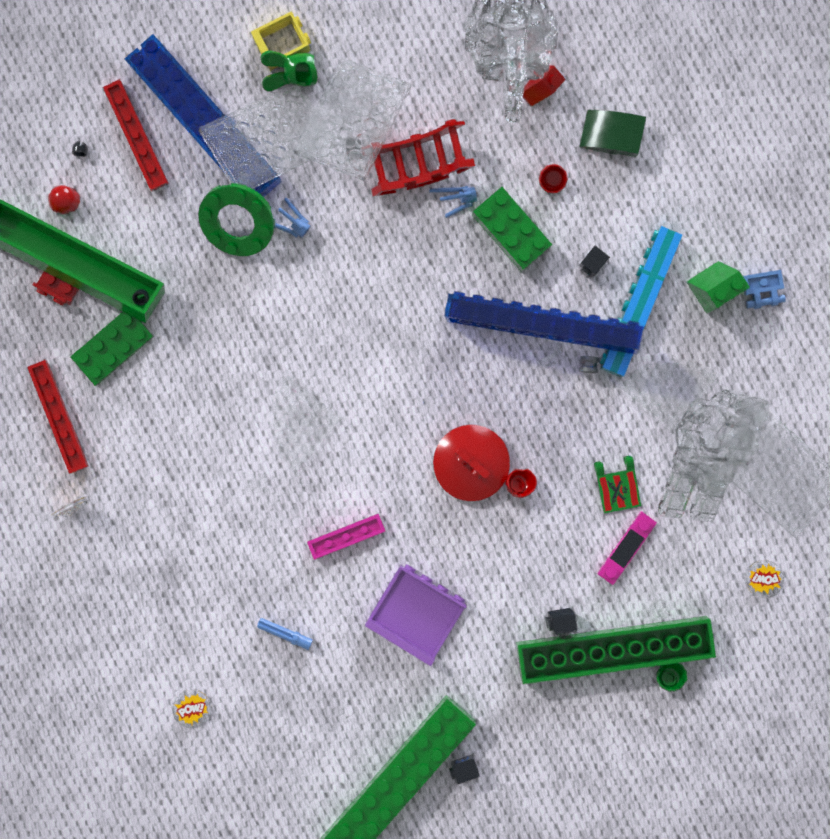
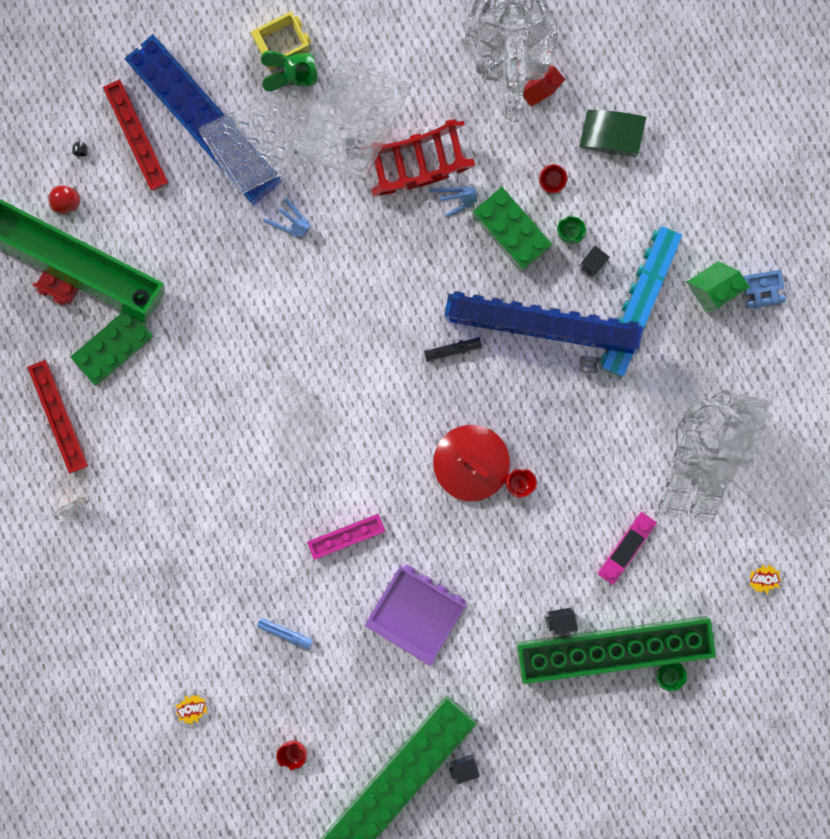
(244, 197): green plate -> none
(292, 755): none -> red hair
(475, 344): none -> black pin
(571, 230): none -> green hair
(619, 488): flag -> none

